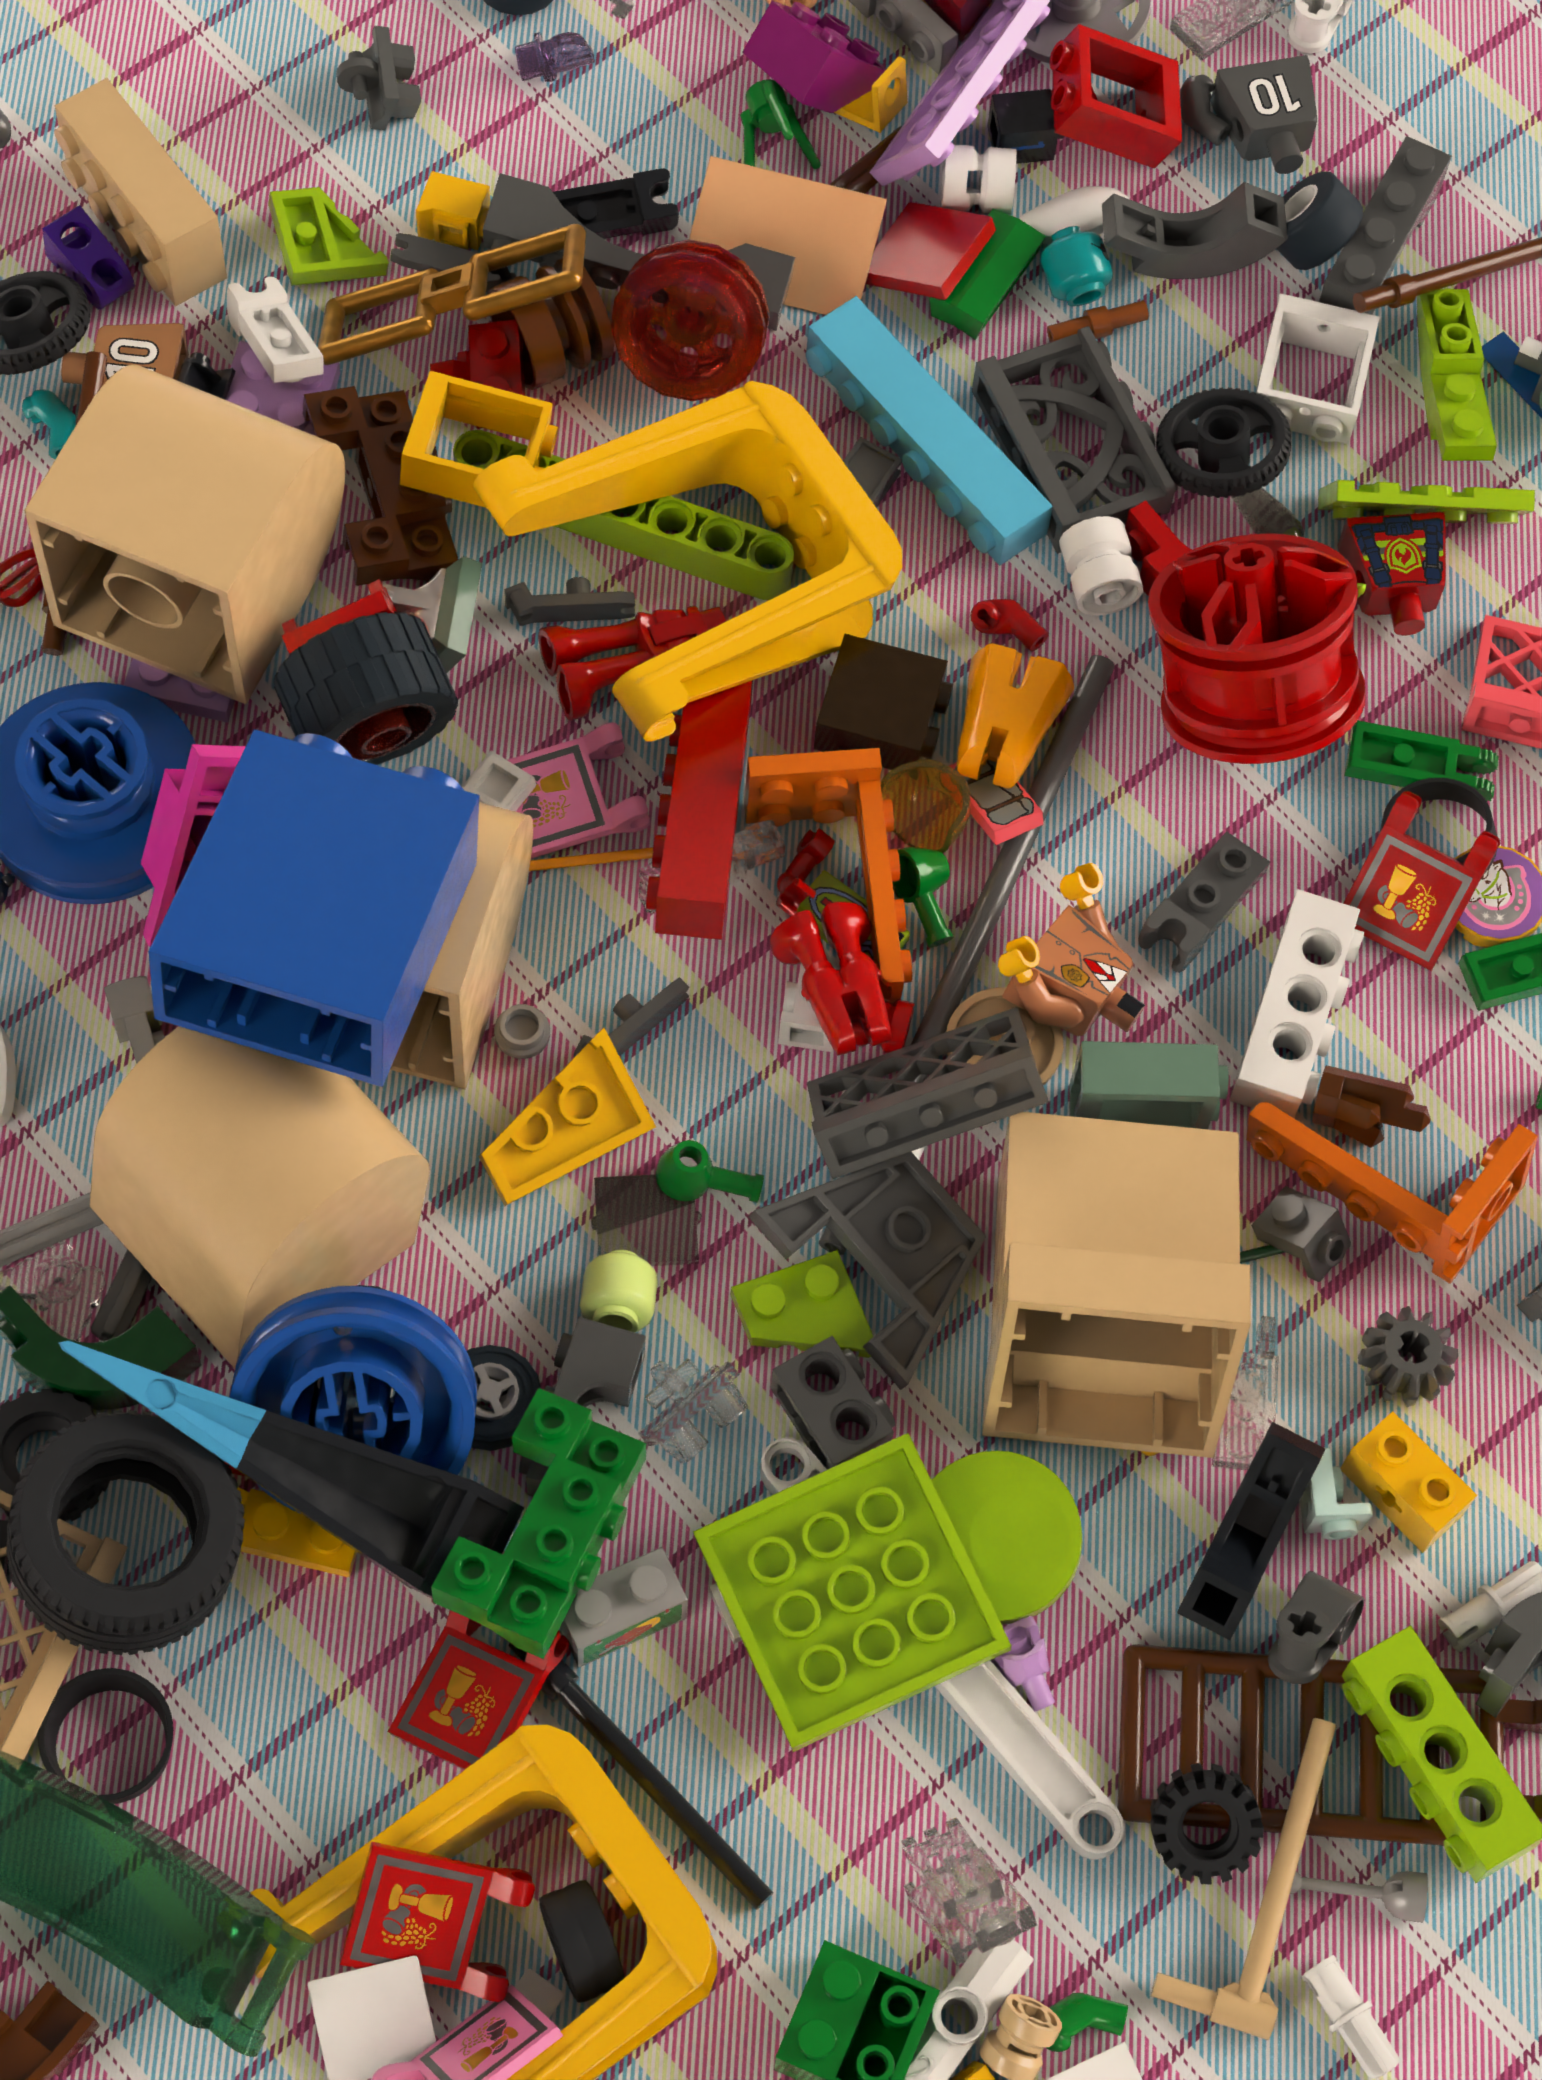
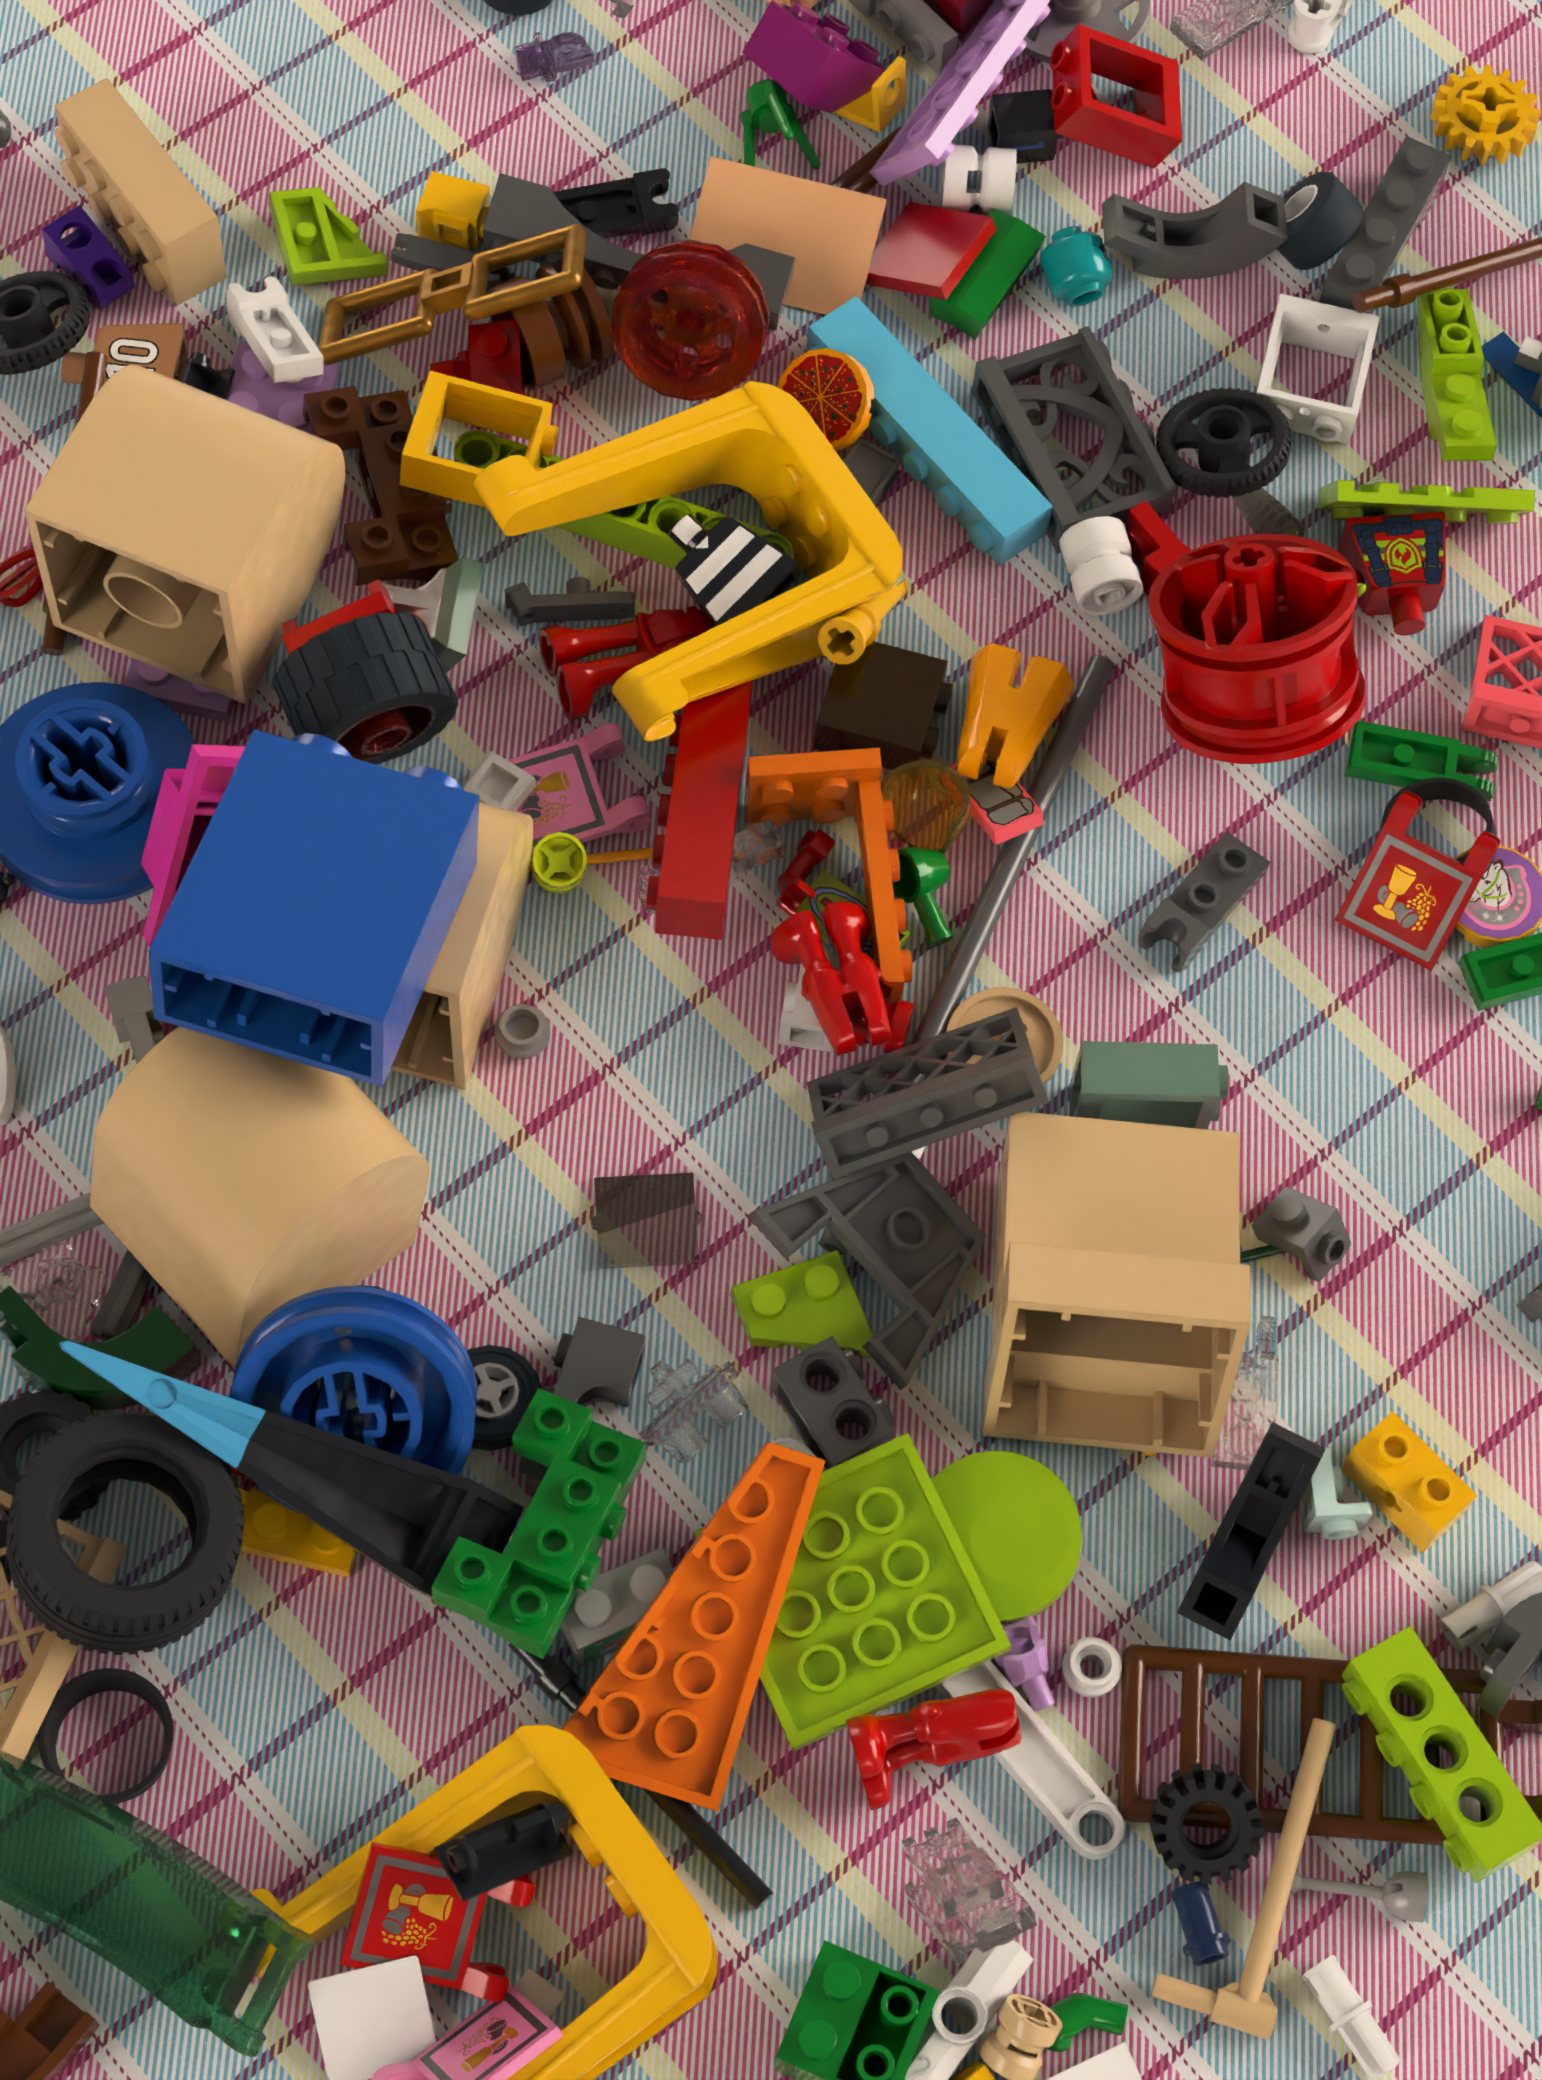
(48, 408): teal arm -> none
(374, 76): dark grey hips -> none
(470, 1694): red flag -> none
(505, 1849): none -> black hinge
(563, 855): none -> neon yellow wheel
(569, 1123): yellow wing -> none
(581, 1940): black tyre -> none
(619, 1290): yellowish green head -> none
(641, 1019): dark grey piece -> none
(687, 1671): none -> orange wing
(691, 1183): green bar -> none
(730, 567): none -> torso
(833, 392): none -> tile
(850, 631): none -> yellow pin
(932, 1732): none -> red piece
(1008, 618): red arm -> none
(1074, 208): white arm -> none
(1074, 966): nougat torso -> none
(1099, 1651): none -> white plate
(1100, 321): dark orange bar -> none
(1196, 111): dark grey arm -> none
(1200, 1924): none -> dark blue pin
(1268, 110): dark grey torso -> none
(1313, 1628): dark grey piece -> none
(1316, 928): white brick -> none
(1361, 1103): reddish brown rock -> none
(1376, 1198): orange bracket -> none
(1405, 1376): dark grey gear -> none
(1485, 114): none -> yellow gear

